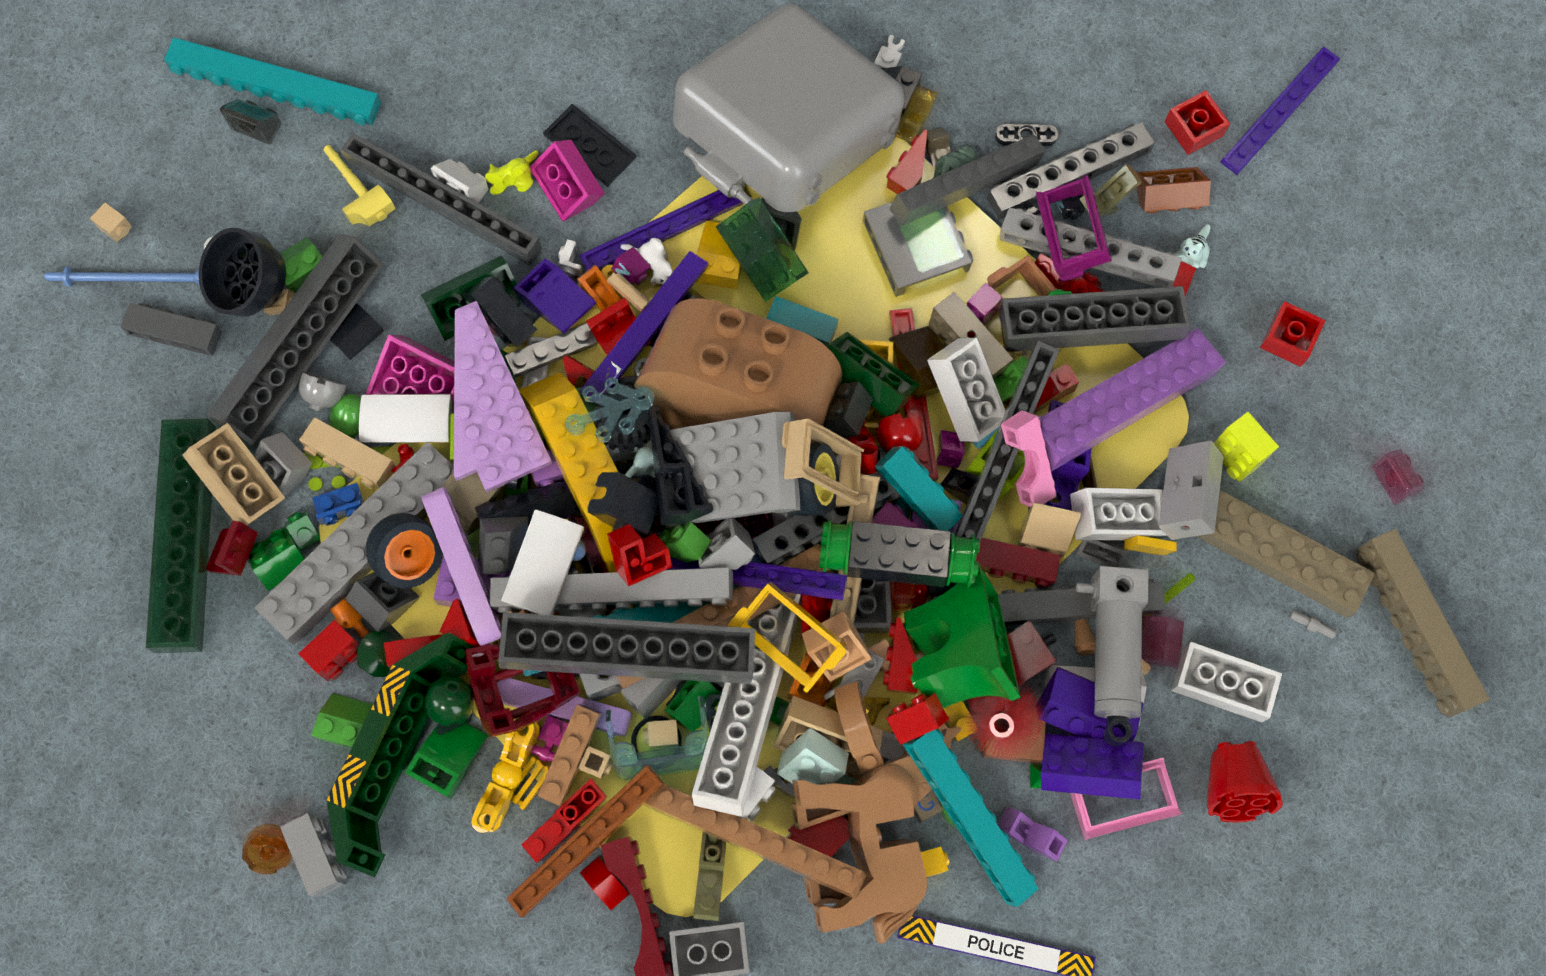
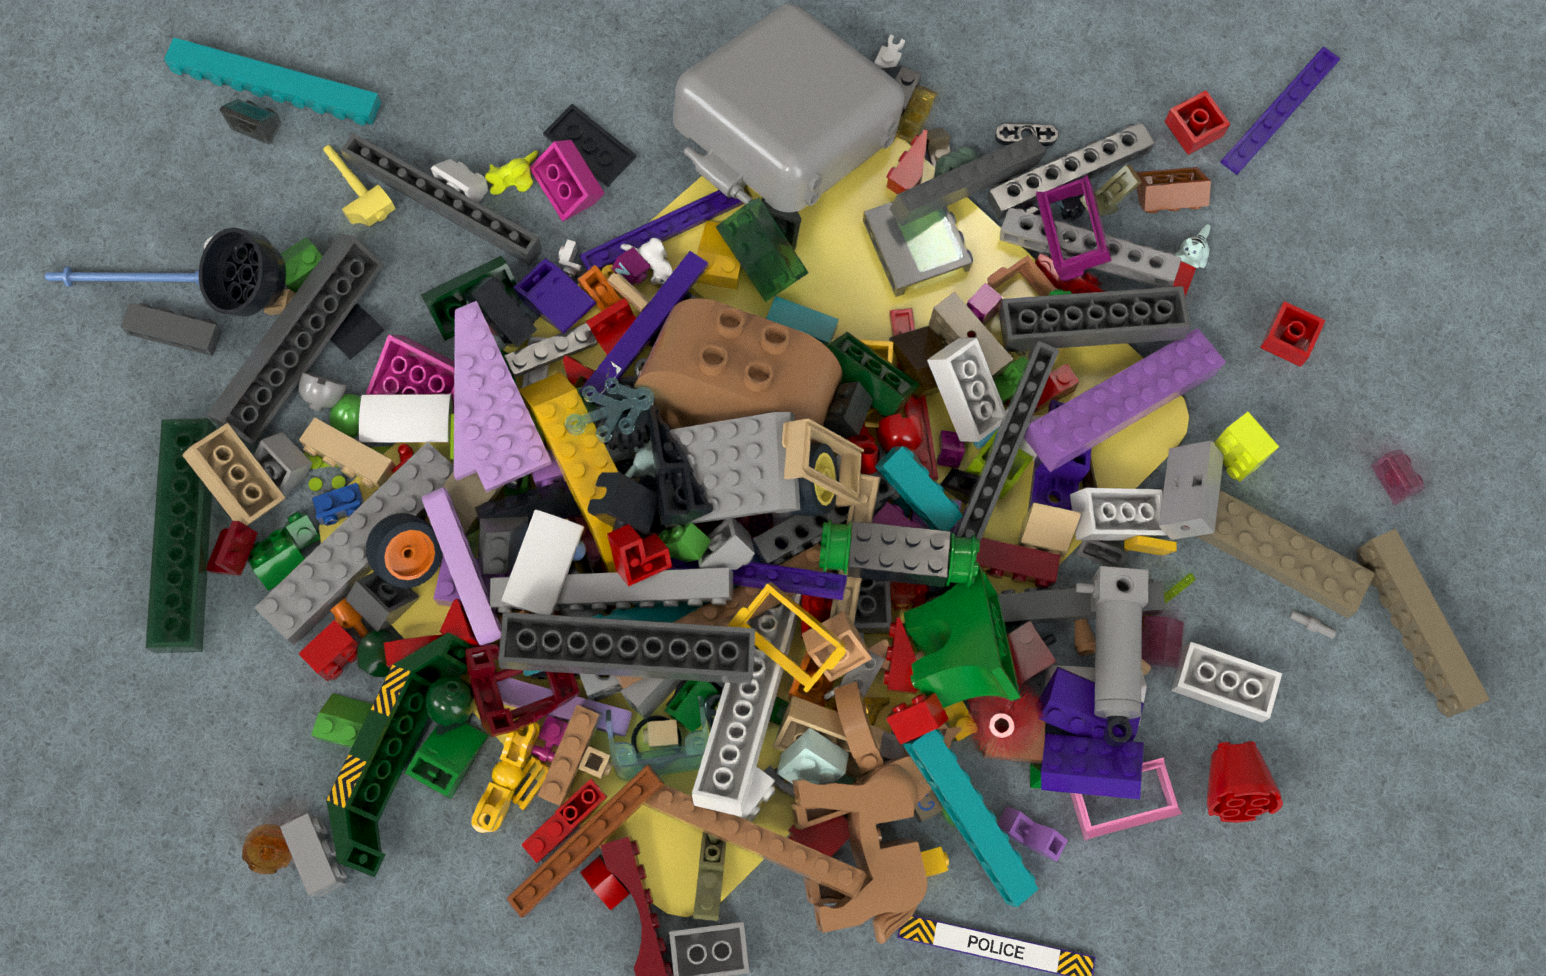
(111, 222): tan brick -> none
(1036, 481): bright pink arch -> none

